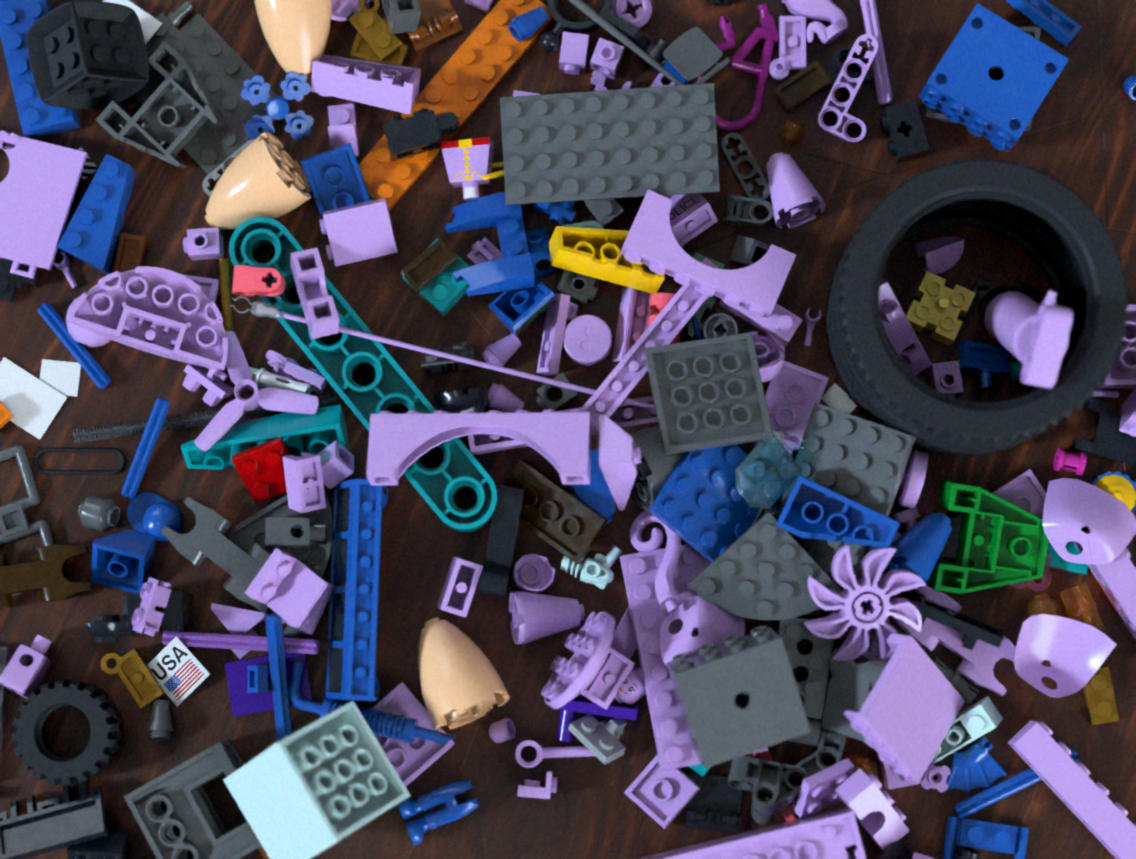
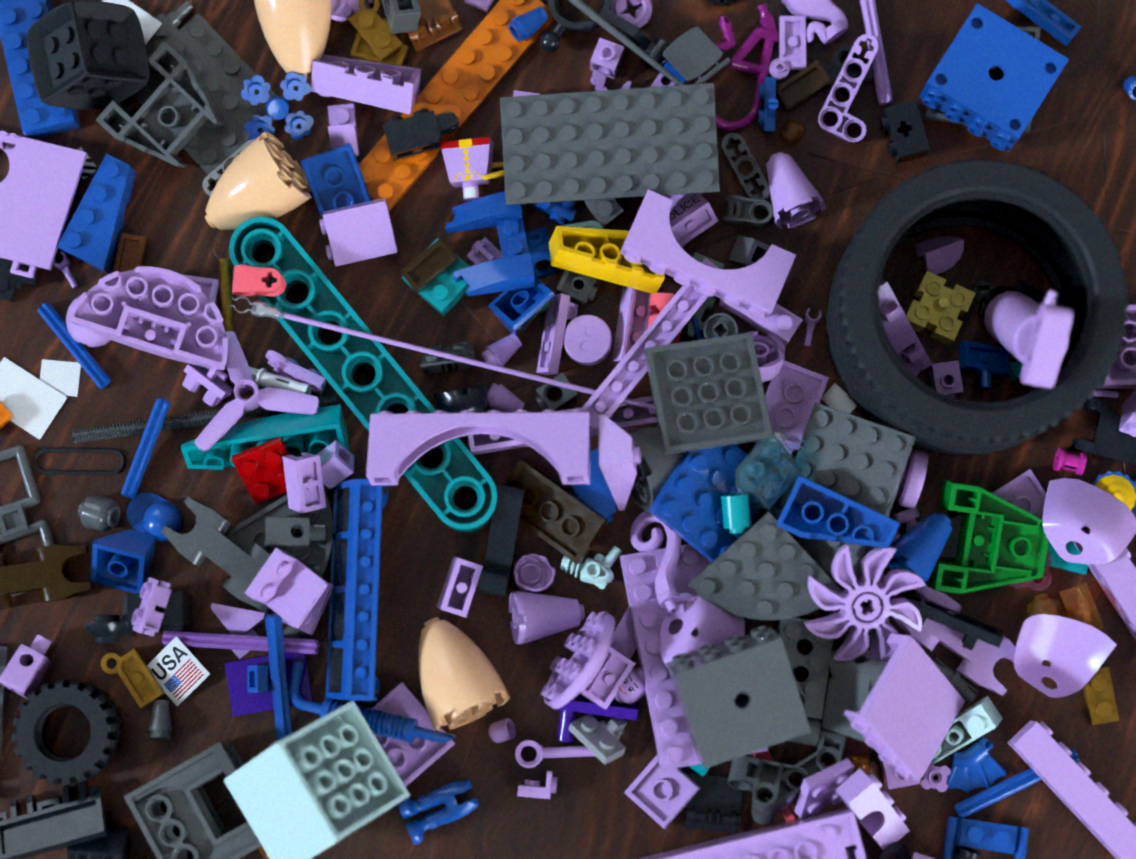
(204, 243): lavender brick -> none
(312, 292): lavender arch -> none
(573, 52): lavender brick -> none
(736, 512): none -> teal brick
(767, 92): none -> blue plate

